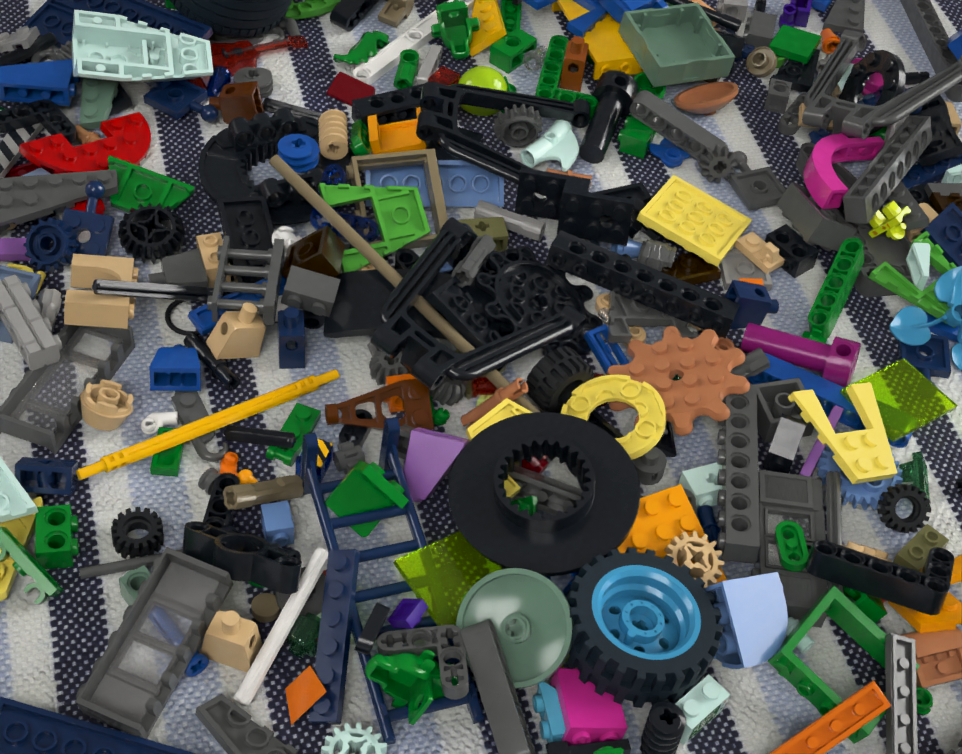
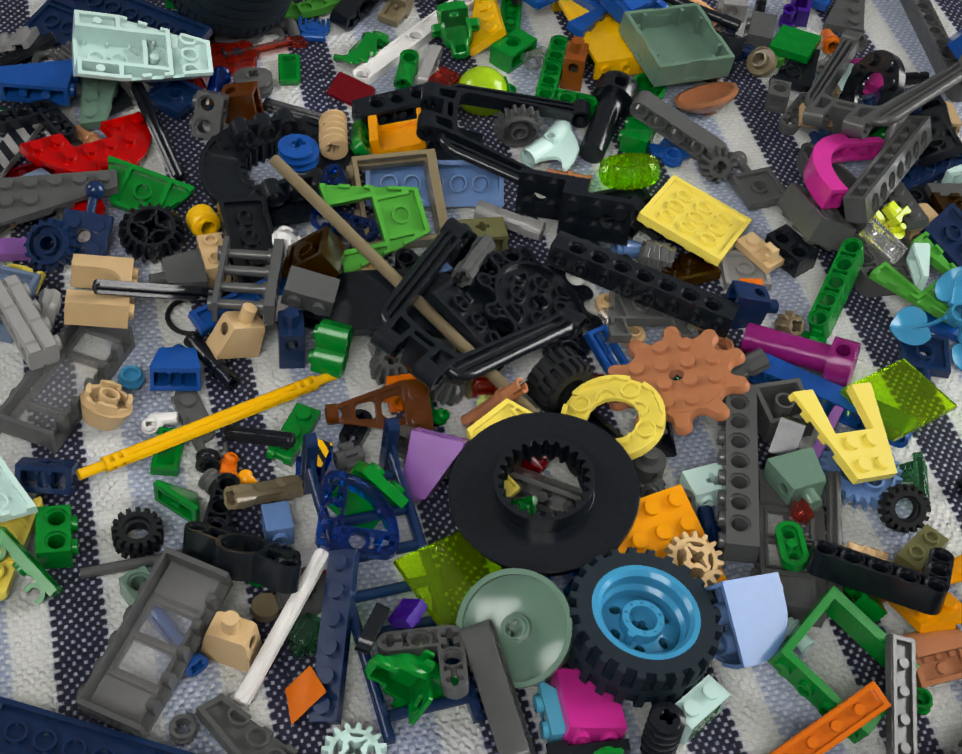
(131, 378): none -> dark azure plate
(157, 131): none -> black axle
(178, 499): none -> green slope
(182, 738): none -> dark grey bush
(202, 220): none -> yellow head
(206, 459): none -> black bush
(215, 117): none -> dark grey brick
(289, 69): none -> green tile
(314, 31): none -> blue piece
(331, 347): none -> green brick
(344, 533): none -> clear blue beam
(629, 171): none -> clear neon green gear
(655, 485): none -> dark grey pin
(789, 323): none -> dark tan gear
(796, 477): none -> sand green torso
(801, 512): none -> clear red plate
(883, 241): none -> clear plate

